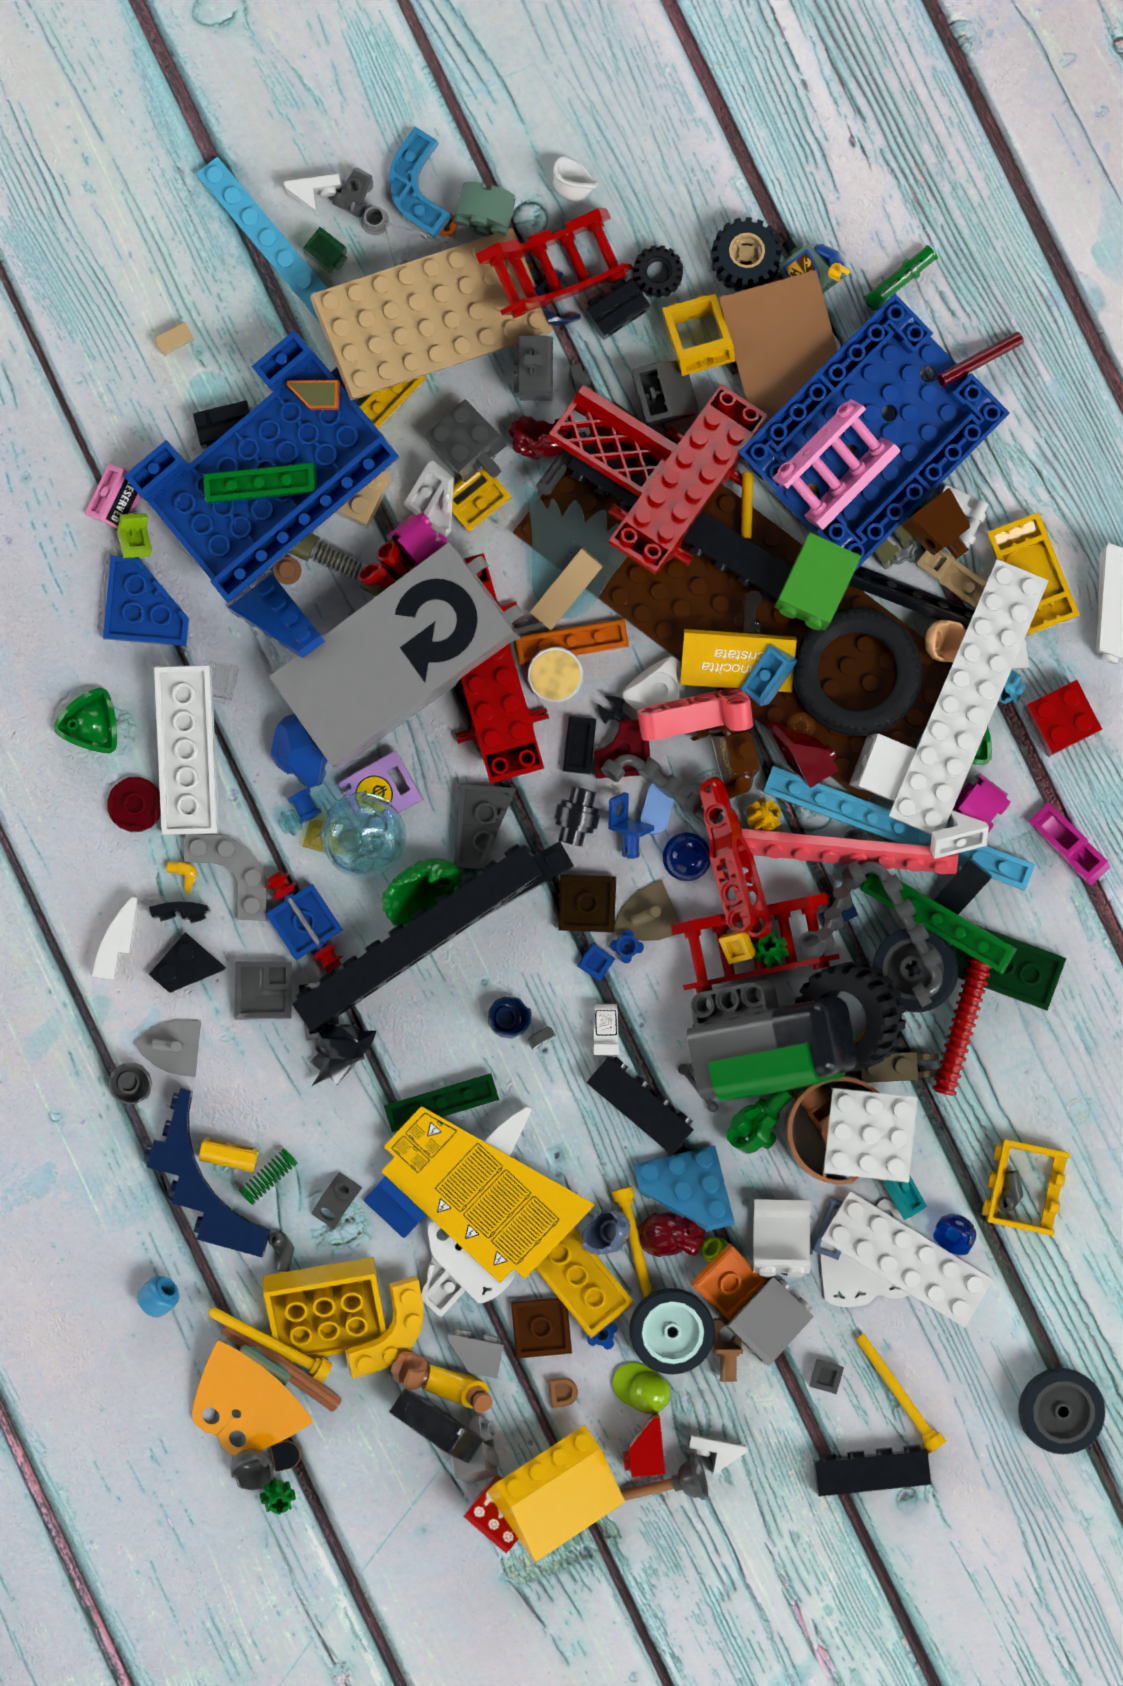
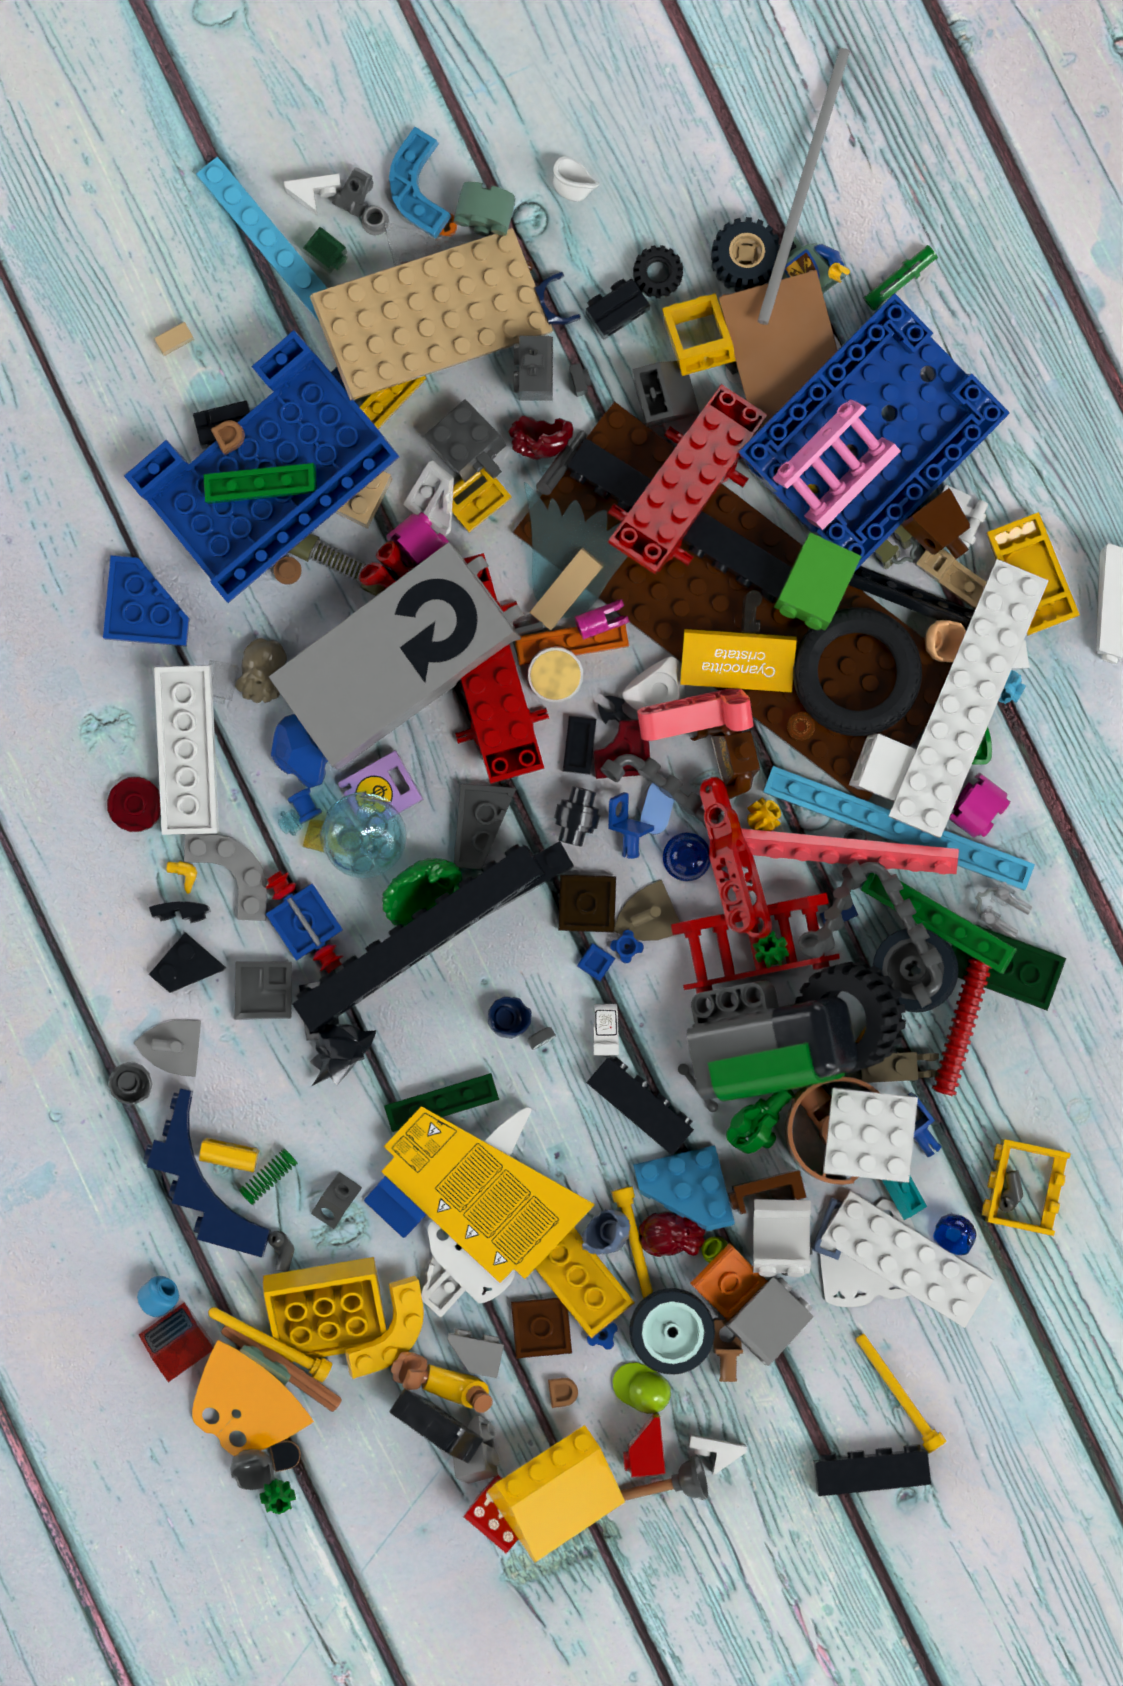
(89, 722): green hat -> none
(113, 497): bright pink panel -> none
(117, 940): white slope -> none
(134, 535): lime bracket -> none
(176, 1342): none -> clear red slope
(229, 435): none -> medium nougat tile
(258, 663): none -> dark tan hair
(278, 617): blue wing -> none
(317, 393): olive tile -> none
(538, 245): red fence -> none
(595, 622): none -> dark pink hinge
(622, 428): red fence -> none
(737, 947): yellow plate -> none
(746, 505): yellow piece -> none
(769, 675): dark azure slope -> none
(791, 1178): none -> reddish brown panel
(803, 186): none -> light grey piece
(804, 754): dark red slope -> none
(826, 1376): dark grey plate -> none
(921, 1133): none -> blue bracket
(961, 835): white slope -> none
(963, 886): black tile -> none
(980, 359): dark red piece -> none
(1002, 895): none -> piece
(1040, 1408): wheel -> none
(1063, 718): red brick -> none
(1069, 844): dark pink slope -> none

